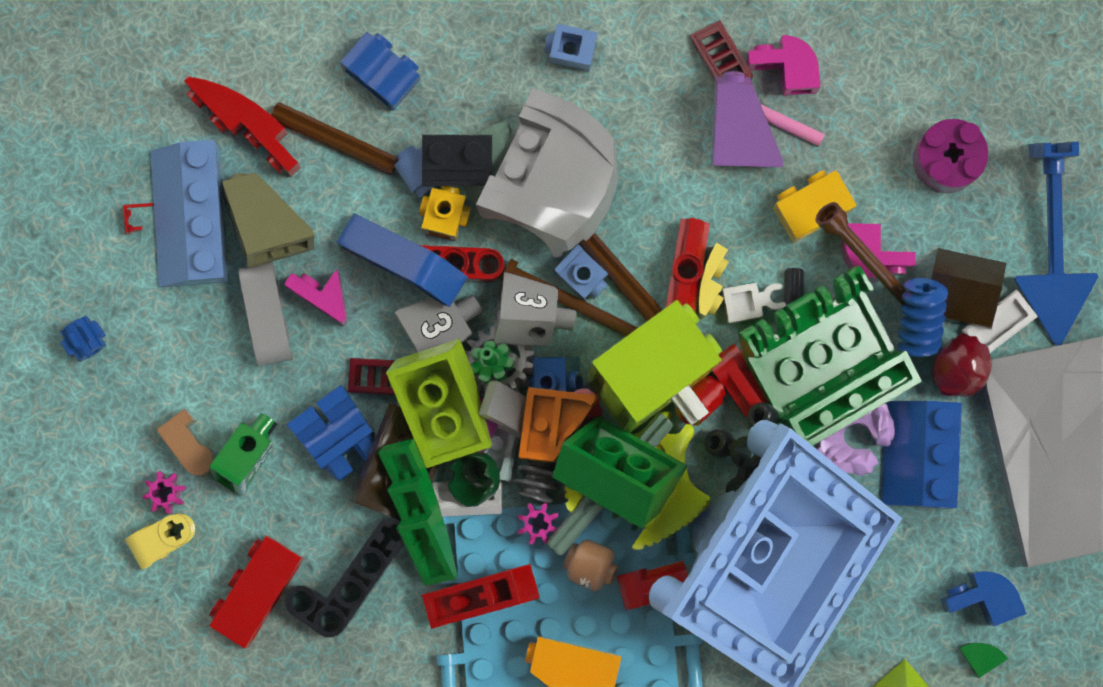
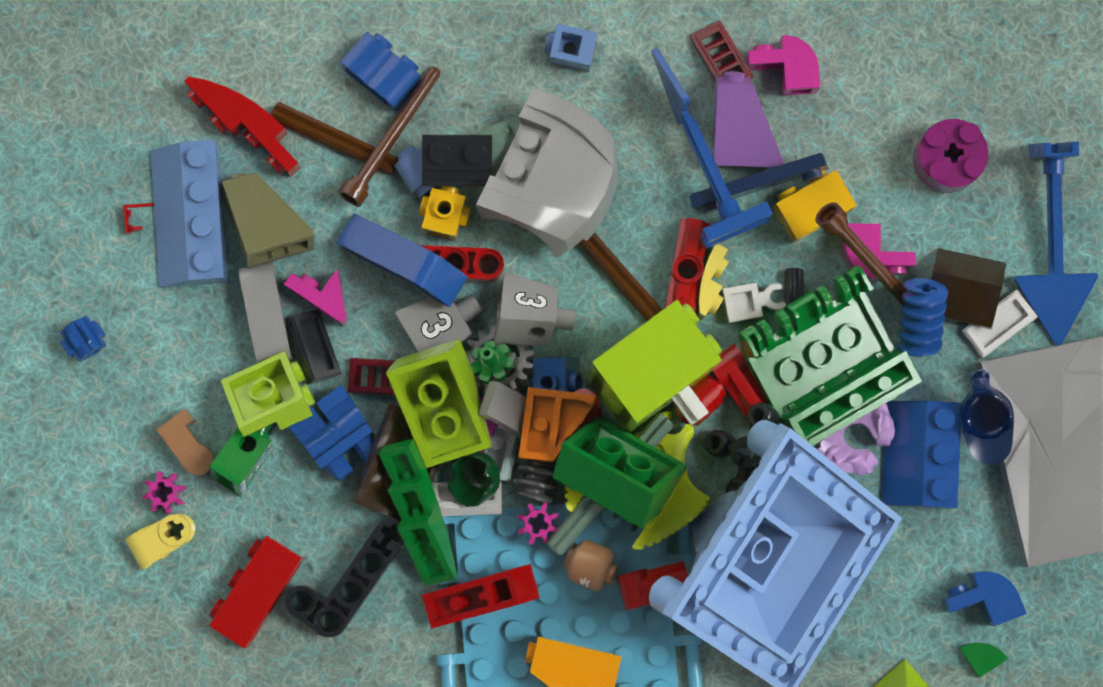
(268, 394): none -> lime plate
(313, 346): none -> black tile
(355, 190): none -> reddish brown piece
(568, 269): medium blue brick -> none
(575, 303): reddish brown bar -> none
(733, 219): none -> blue piece
(793, 126): bright pink bar -> none
(807, 168): none -> dark blue plate
(962, 366): dark red hair -> none
(987, 420): none -> clear blue hair

